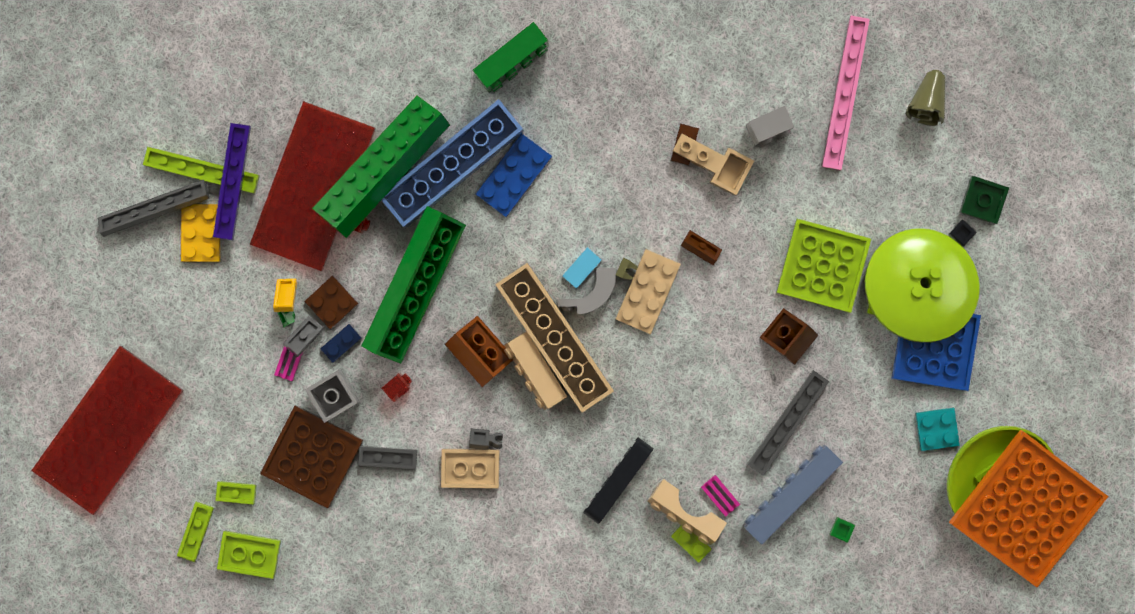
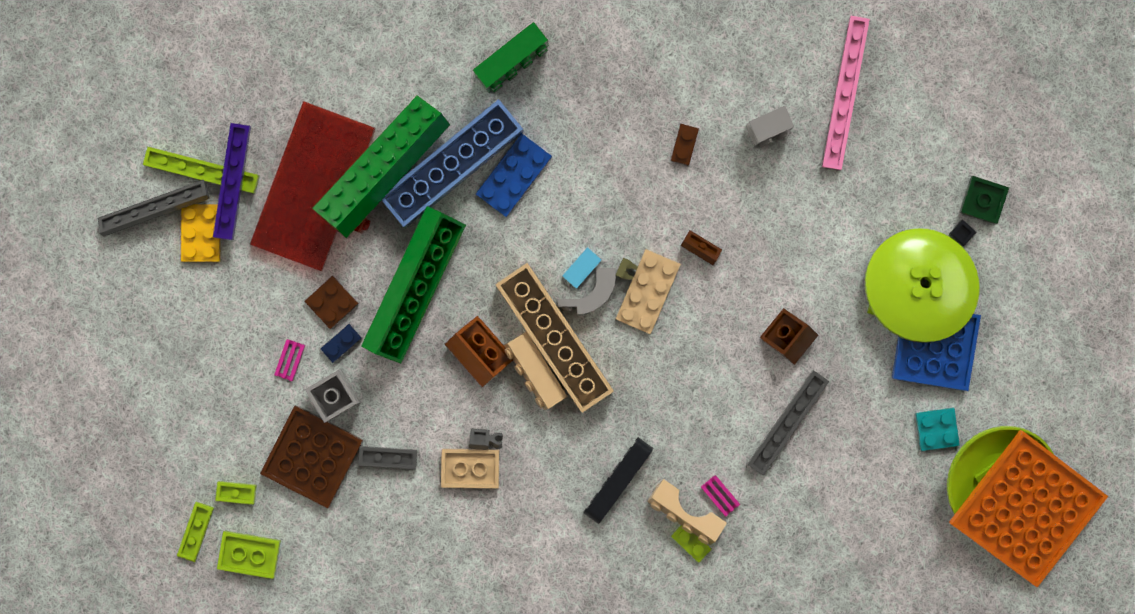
(107, 430): clear red plate -> none
(285, 295): yellow tile -> none
(286, 318): green plate -> none
(303, 336): dark grey plate -> none
(397, 386): clear red window -> none
(727, 169): tan plate -> none
(792, 494): sand blue brick -> none
(823, 265): lime plate -> none
(842, 529): green plate -> none
(929, 100): olive cone -> none

